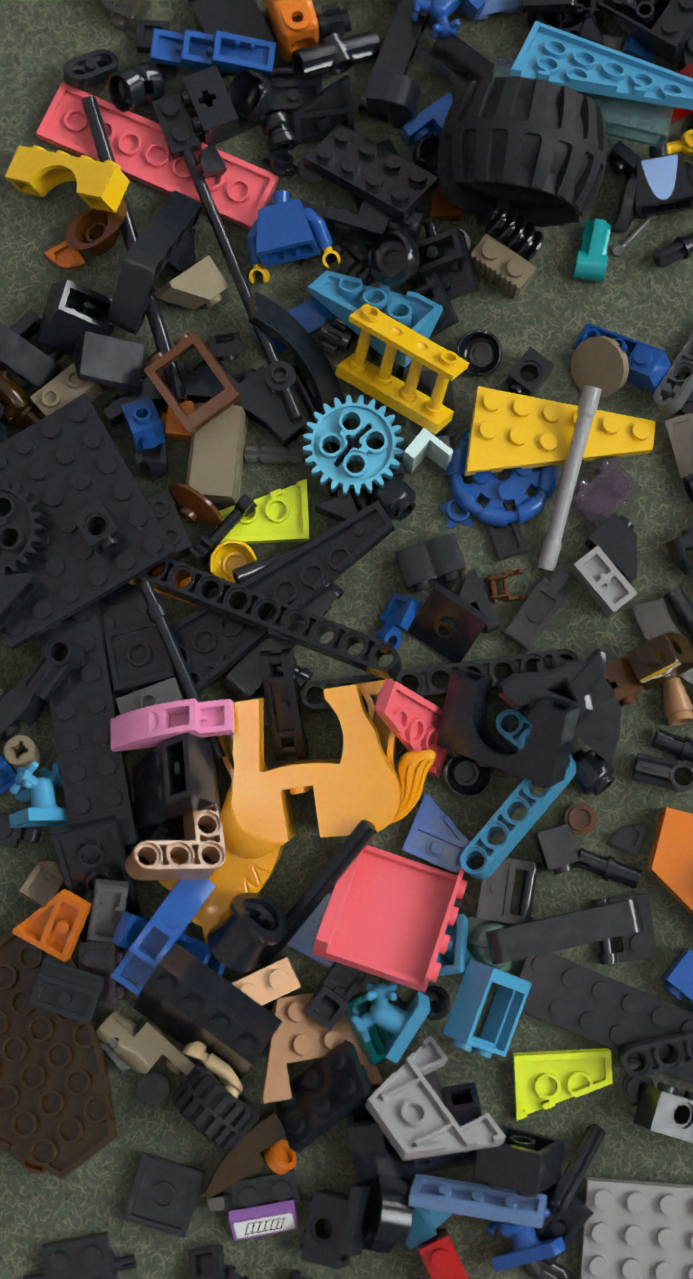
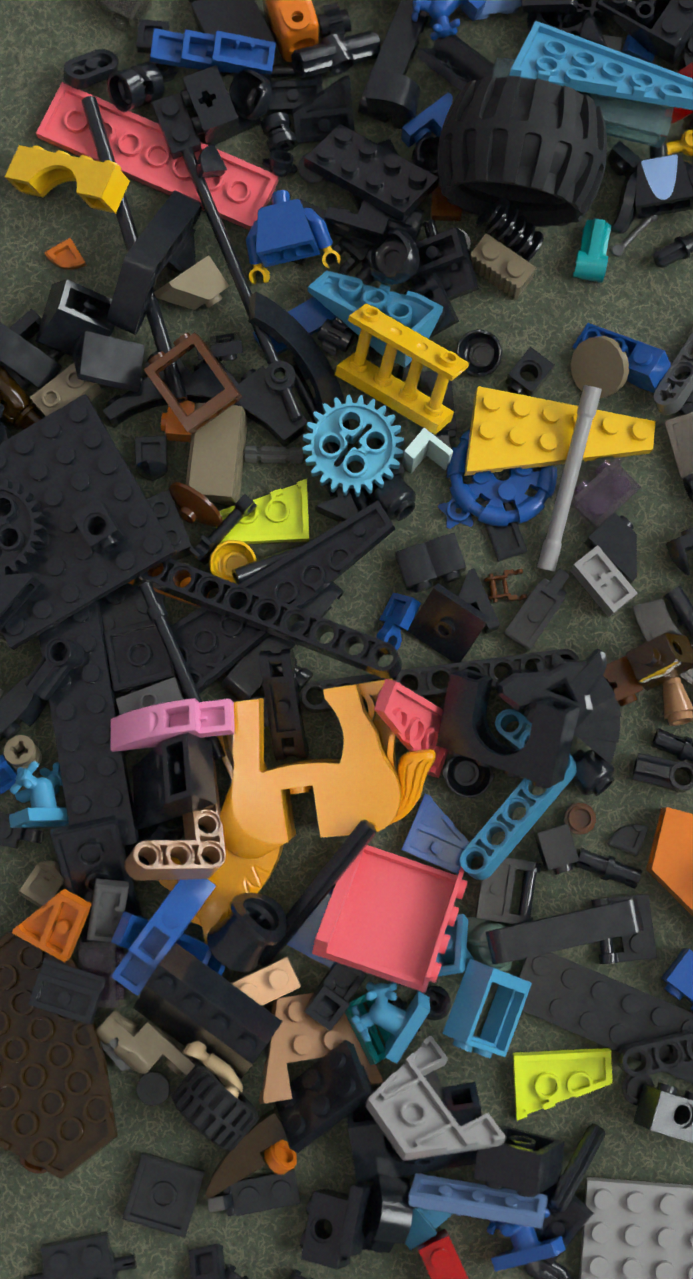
(96, 229): reddish brown piece -> none
(143, 424): blue brick -> none
(263, 1220): tile -> none

